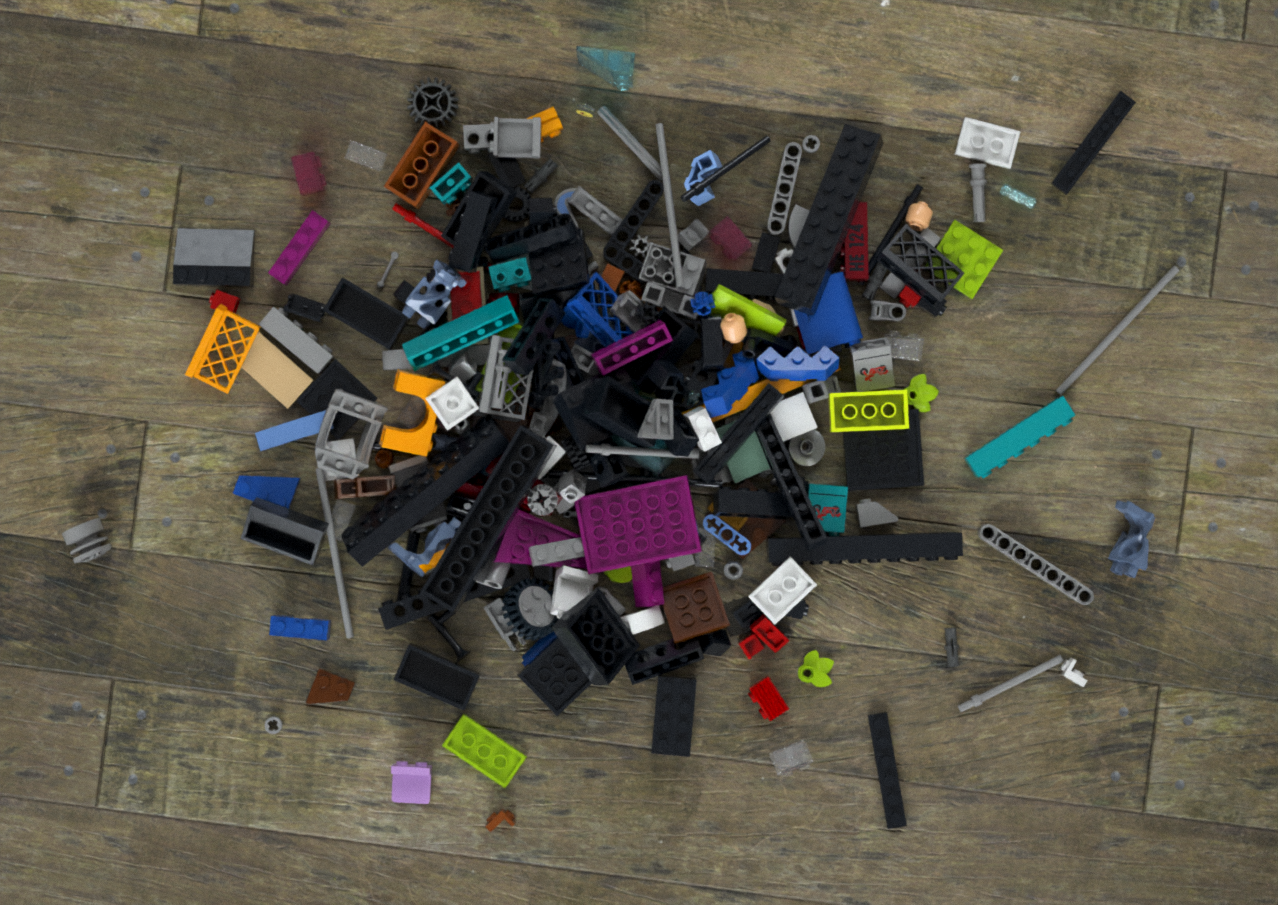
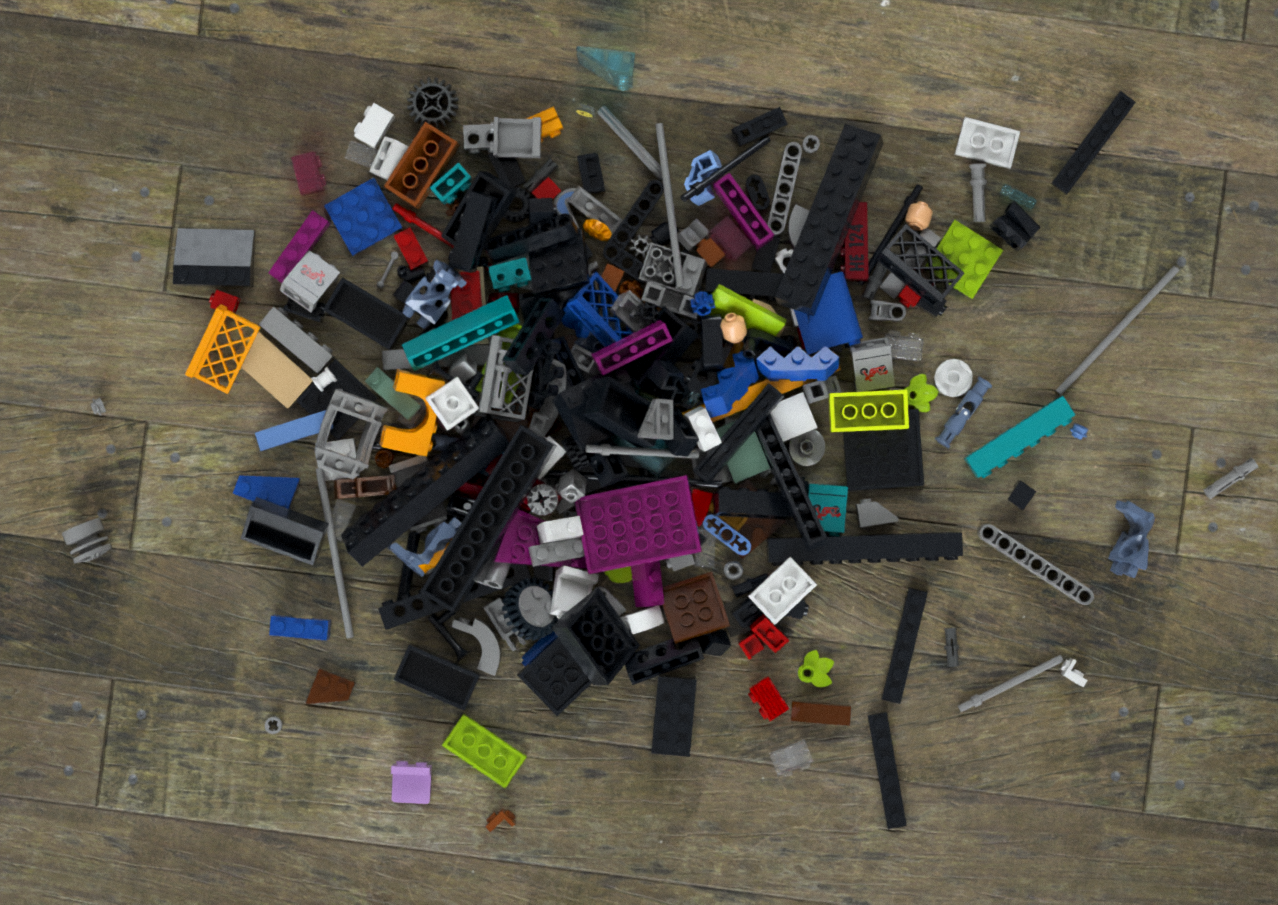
(97, 406): none -> light grey plate
(309, 280): none -> light grey panel
(324, 379): none -> white bush
(363, 216): none -> blue plate
(374, 125): none -> white brick
(383, 385): none -> sand green slope
(388, 157): none -> white brick
(409, 275): none -> black arm
(411, 248): none -> red plate
(489, 642): none -> light grey arch
(546, 189): none -> red panel
(560, 530): none -> white brick
(591, 173): none -> black hinge
(597, 229): none -> light orange gear
(661, 234): none -> black brick
(701, 504): none -> red slope
(710, 252): none -> dark orange brick
(743, 211): none -> magenta brick
(749, 585): none -> black axle
(753, 194): none -> black beam
(760, 126): none -> black plate
(821, 713): none -> reddish brown slope
(904, 645): none -> black plate
(953, 378): none -> white tile
(957, 421): none -> sand blue piece
(1015, 226): none -> black piece
(1021, 495): none -> black panel
(1079, 431): none -> medium blue plate
(1238, 473): none -> light grey pin

